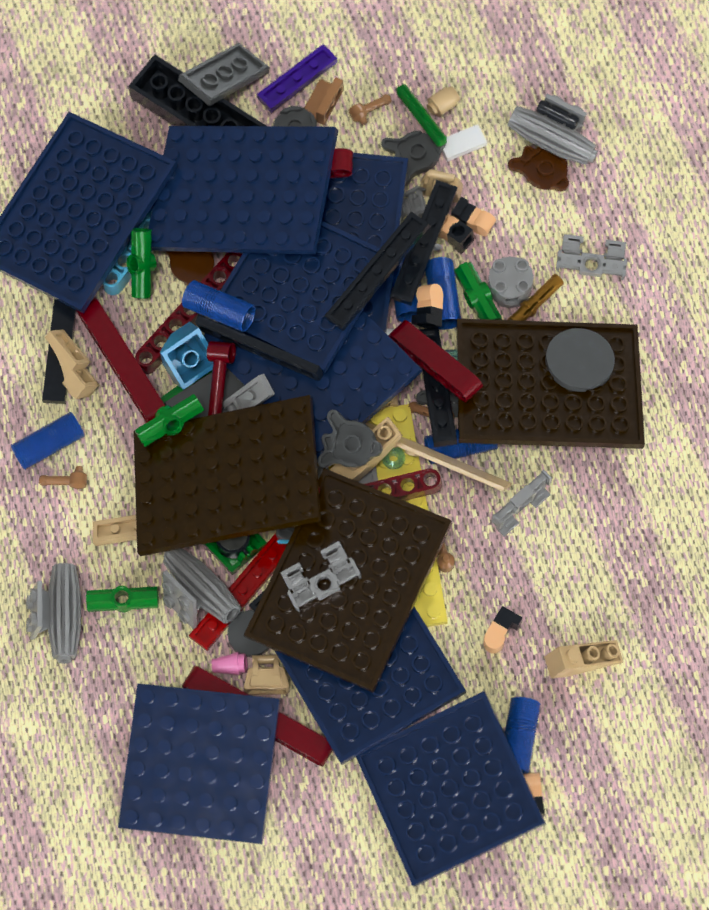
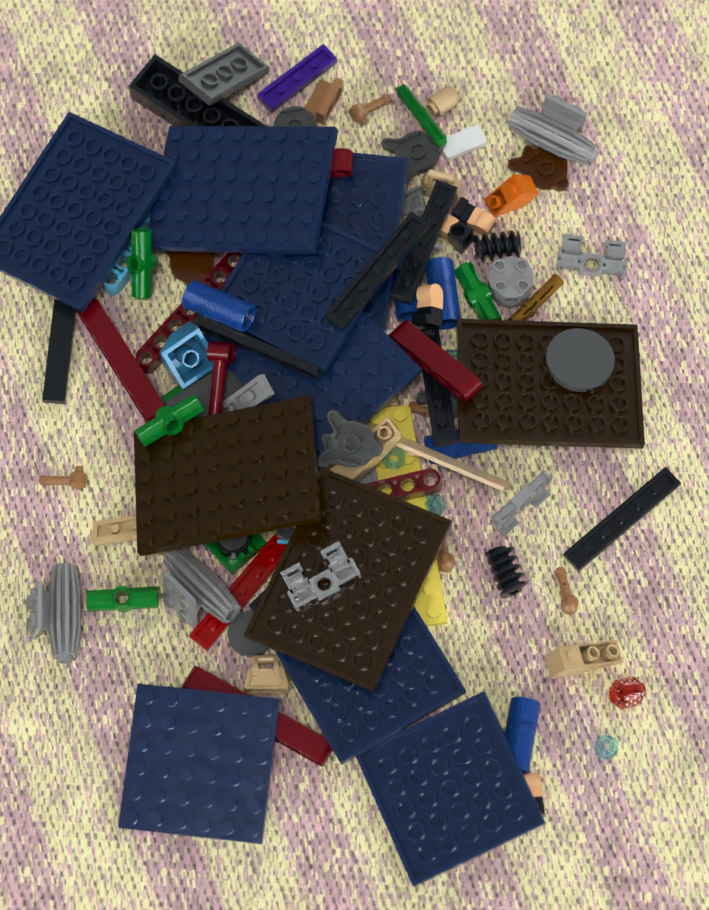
(43, 444): blue piece -> none
(73, 364): tan slope -> none
(230, 664): bright pink cone -> none
(435, 503): none -> clear light blue plate
(497, 245): none -> black piece
(499, 628): leg -> none
(505, 571): none -> black piece
(511, 195): none -> orange slope
(557, 114): black axle -> none
(569, 602): none -> medium nougat piece
(606, 754): none -> clear light blue plate
(621, 519): none -> black tile
(627, 692): none -> clear red head

